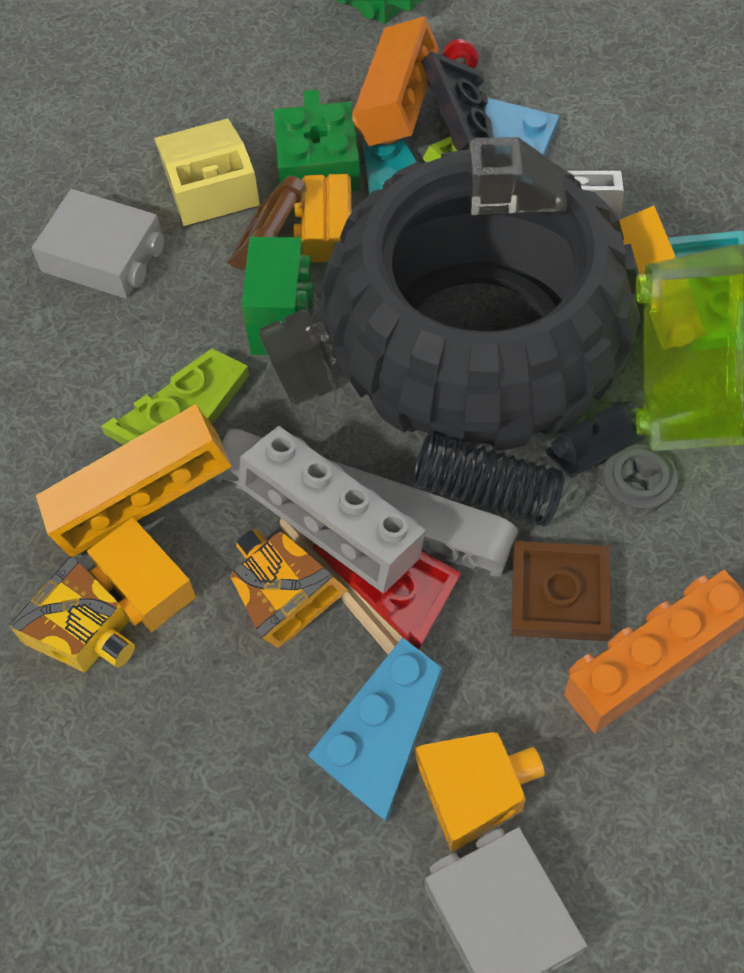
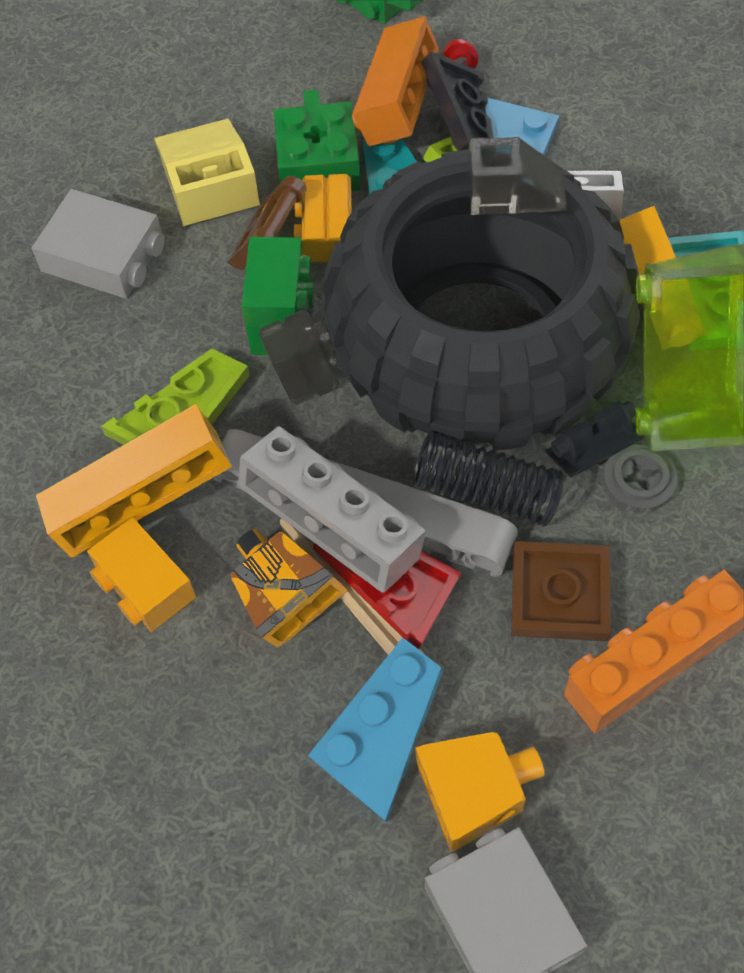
(74, 620): torso -> none

